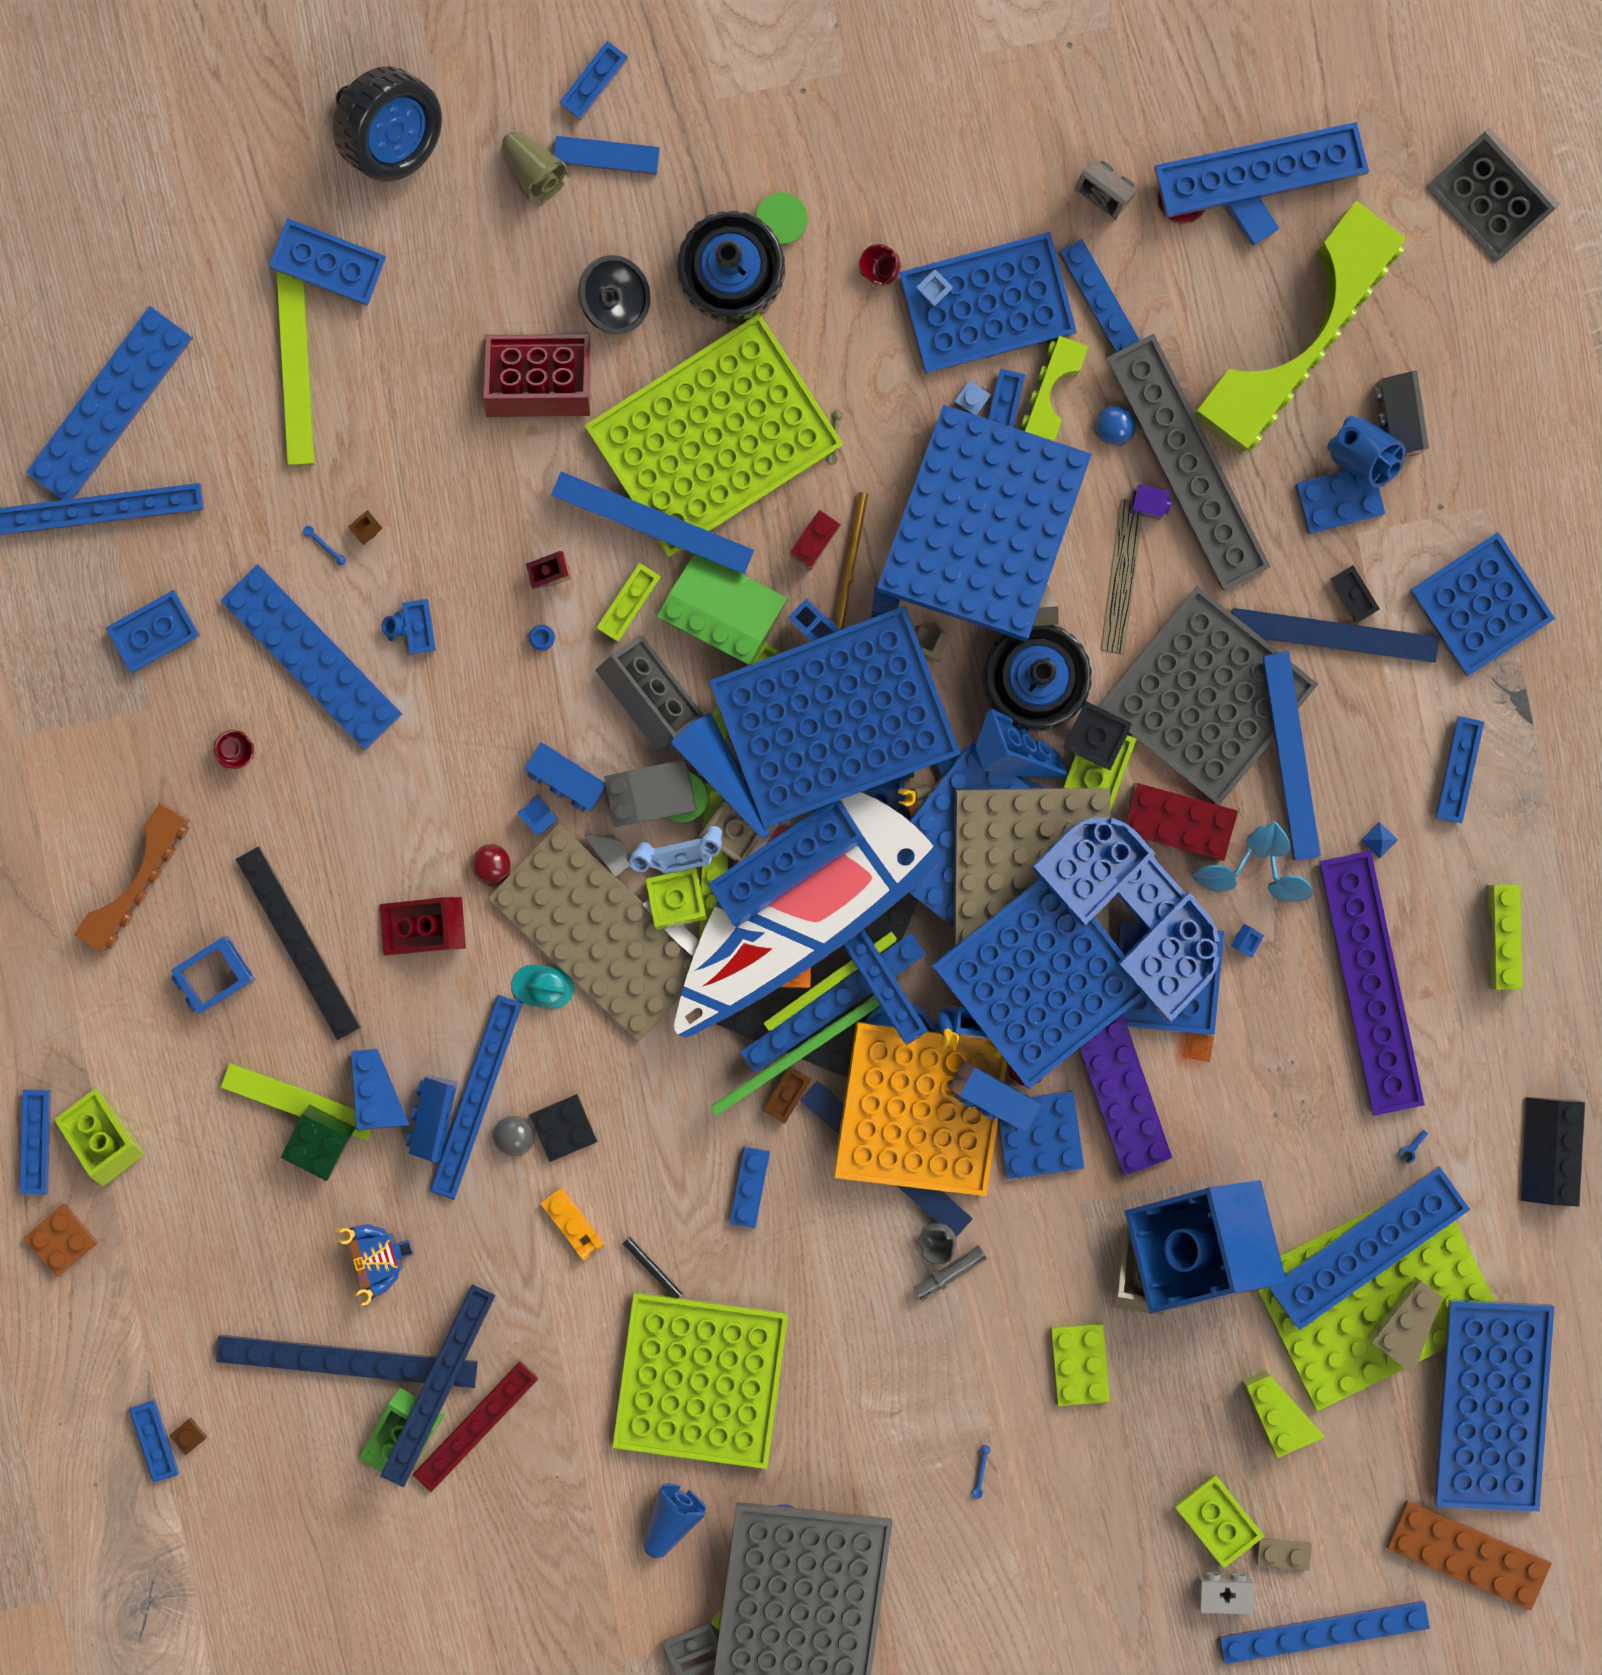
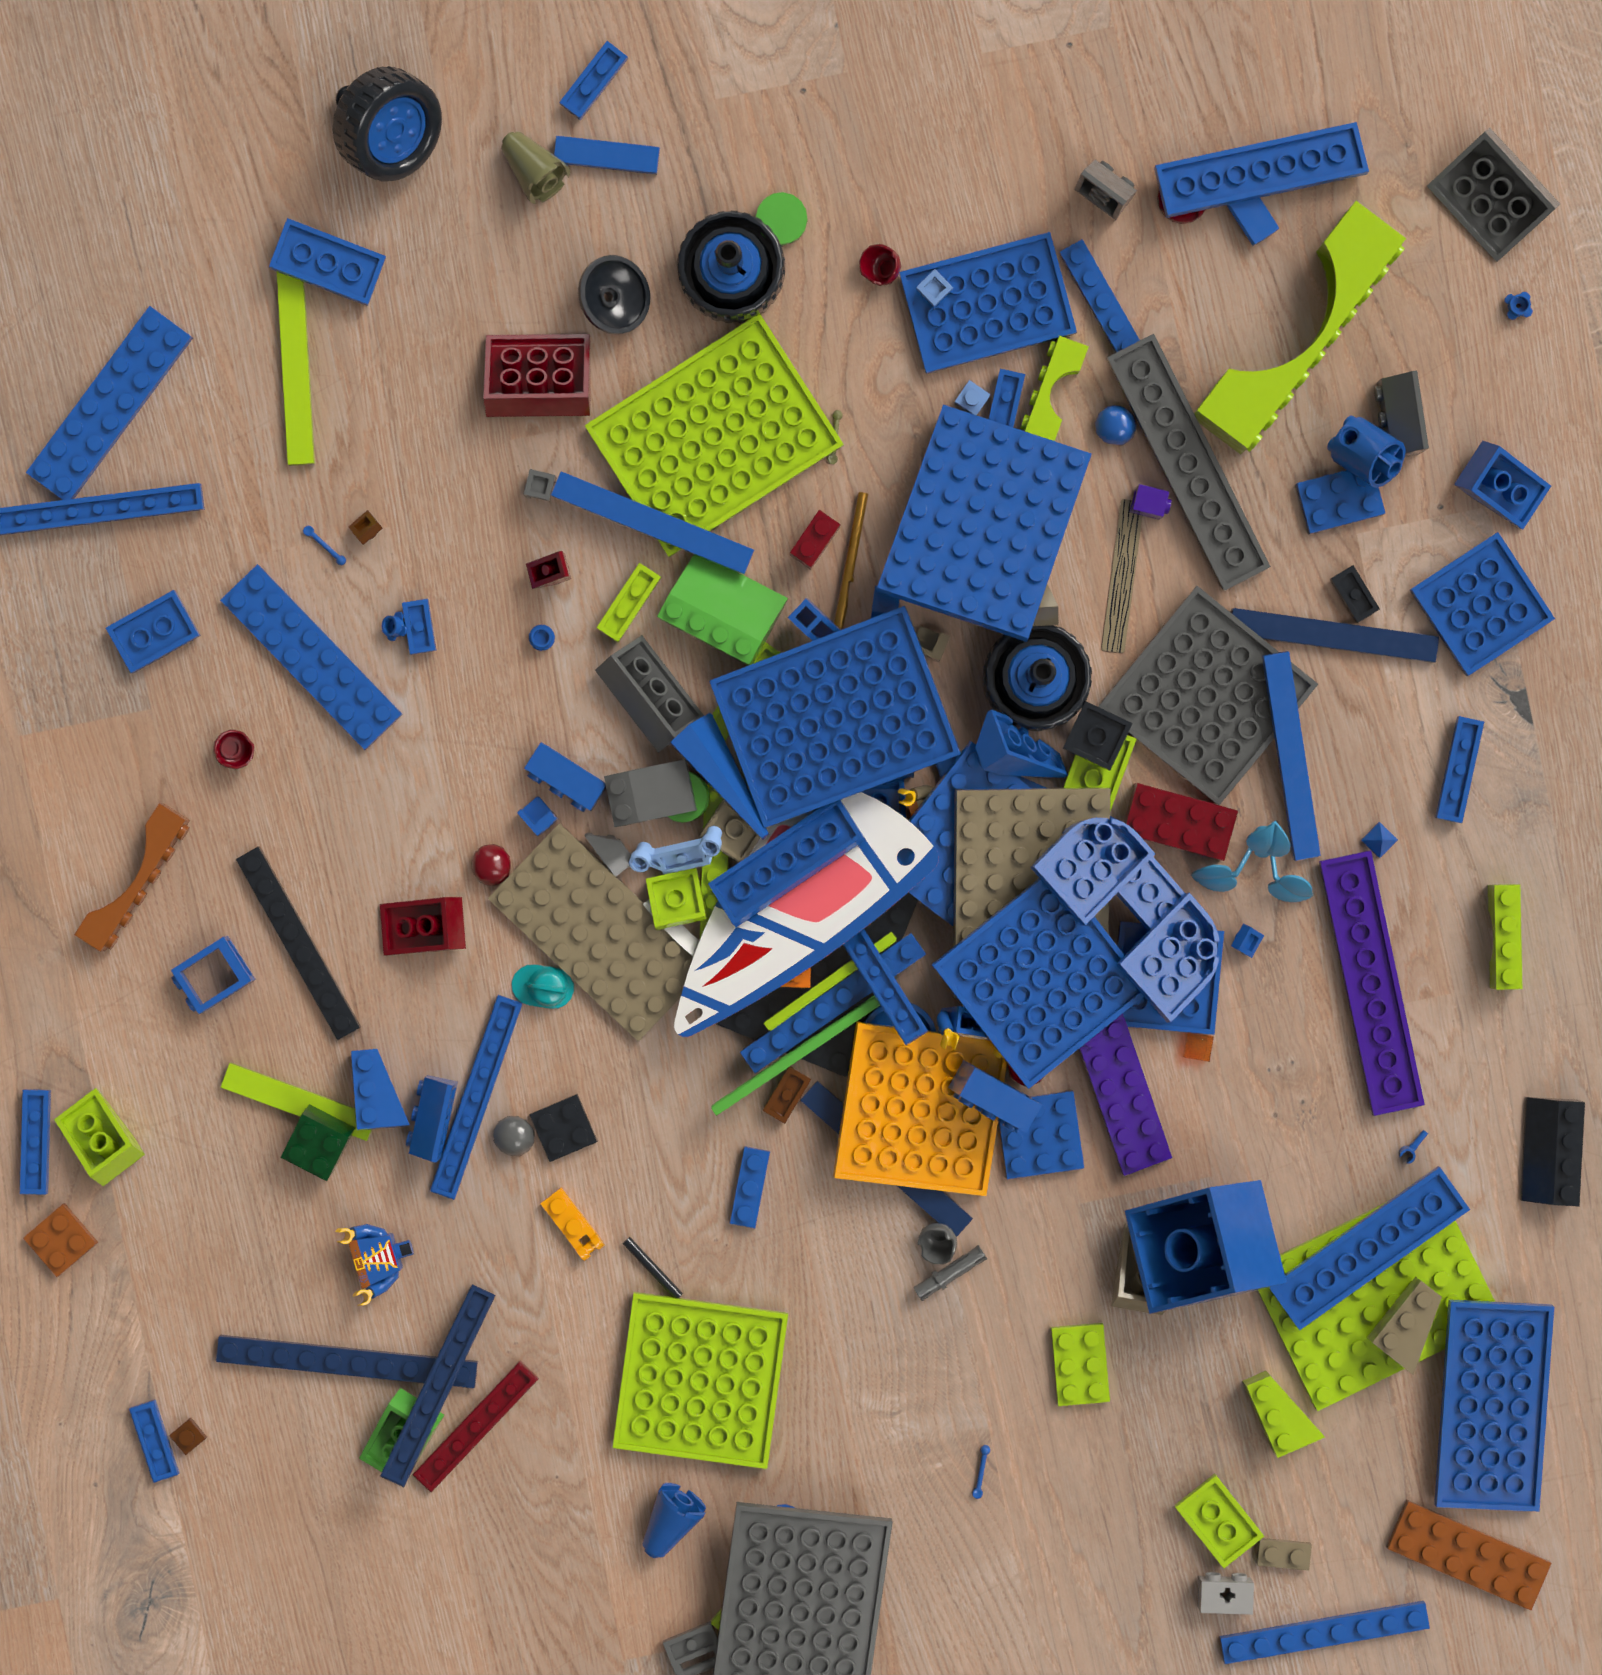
(539, 485): none -> dark grey panel
(1502, 484): none -> blue slope
(1525, 309): none -> blue plate

